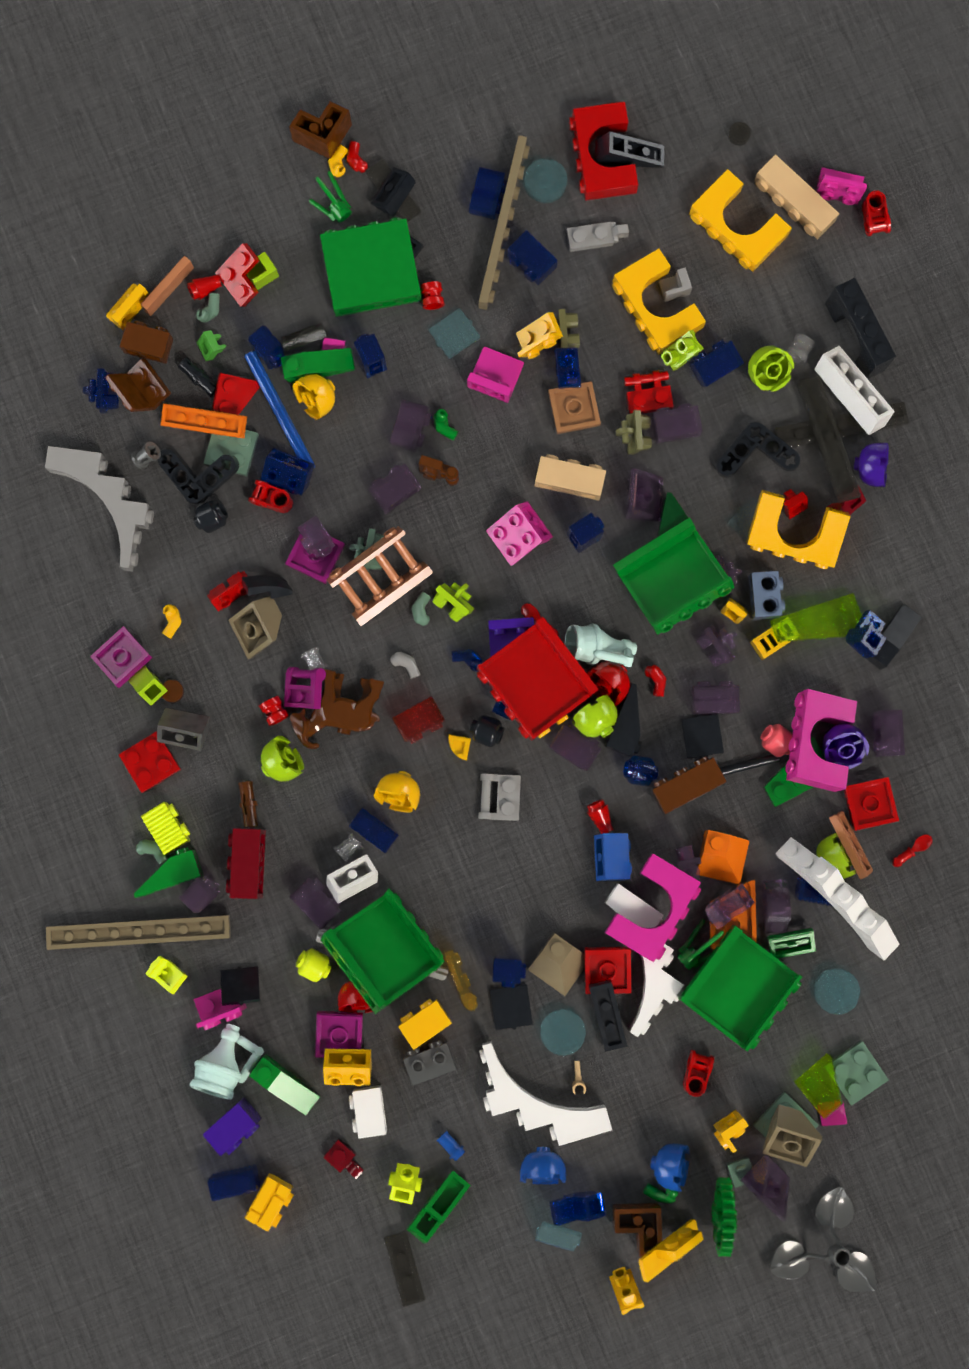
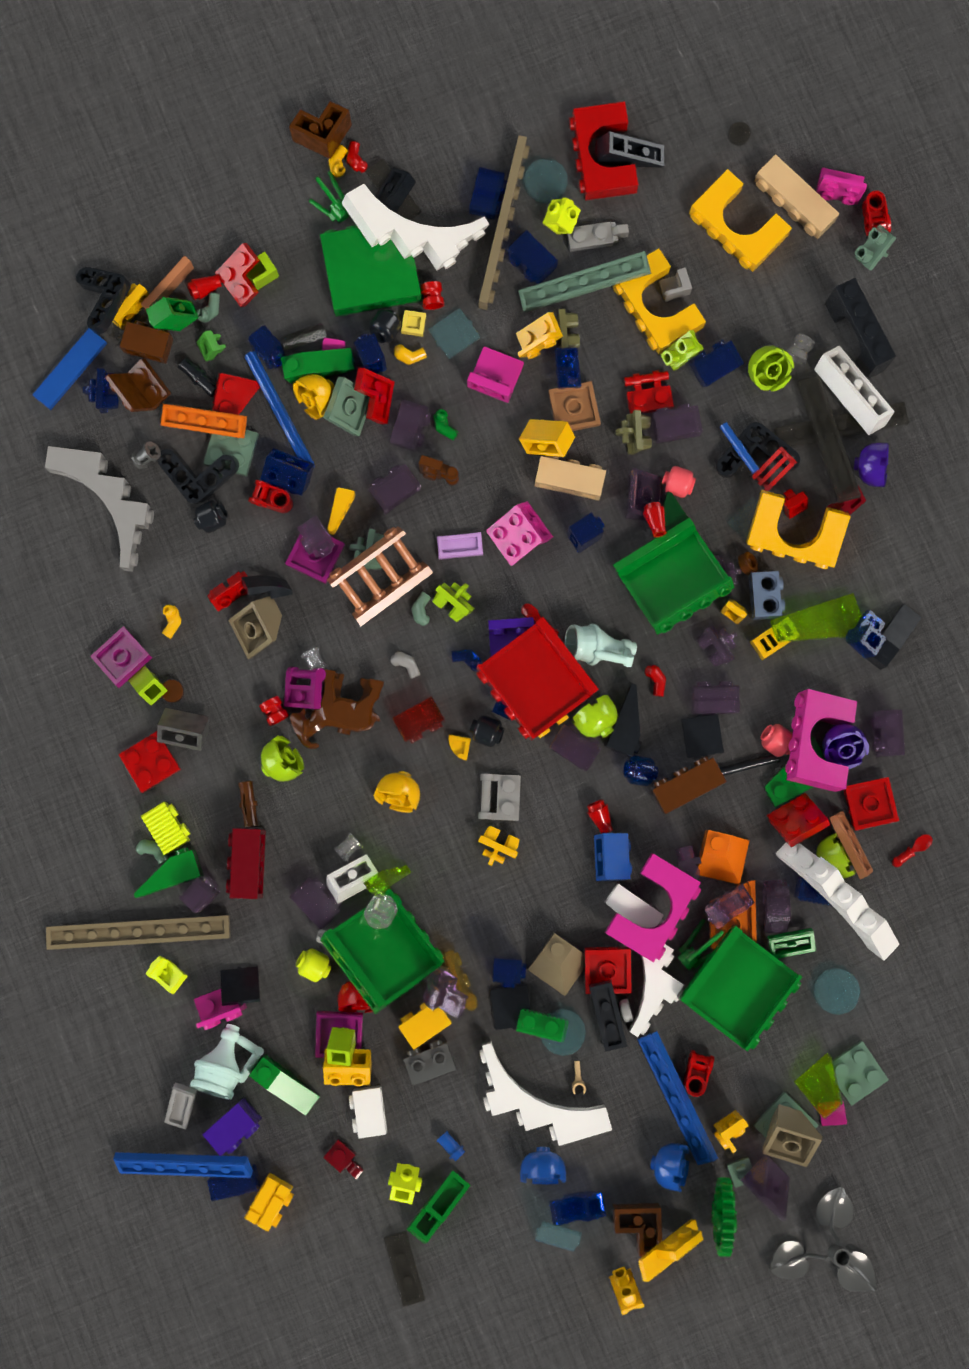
(69, 369): none -> blue tile
(114, 289): none -> black beam
(171, 314): none -> green brick
(180, 1106): none -> light grey tile
(183, 1165): none -> blue tile
(341, 504): none -> yellow slope
(341, 1046): none -> lime brick
(347, 407): none -> sand green plate
(374, 830): clear blue brick -> none
(379, 392): none -> red plate
(380, 911): none -> clear head
(383, 880): none -> clear neon green wing
(385, 325): none -> black head
(407, 356): none -> yellow arm
(411, 238): none -> white arch
(413, 323): none -> light yellow tile
(441, 993): none -> brick
(460, 545): none -> lavender tile
(489, 839): none -> yellow hips
(542, 1025): none -> green brick
(547, 437): none -> yellow brick
(561, 216): none -> neon yellow brick
(584, 281): none -> sand green tile
(610, 680): red cylinder -> none
(626, 1010): none -> light grey tile
(655, 517): none -> red cone
(660, 1196): green arm -> none
(677, 1098): none -> blue tile
(679, 481): none -> coral head
(739, 448): none -> blue piece
(748, 563): none -> reddish brown tile
(763, 480): none -> red tile
(798, 820): none -> red plate
(875, 247): none -> sand green hips

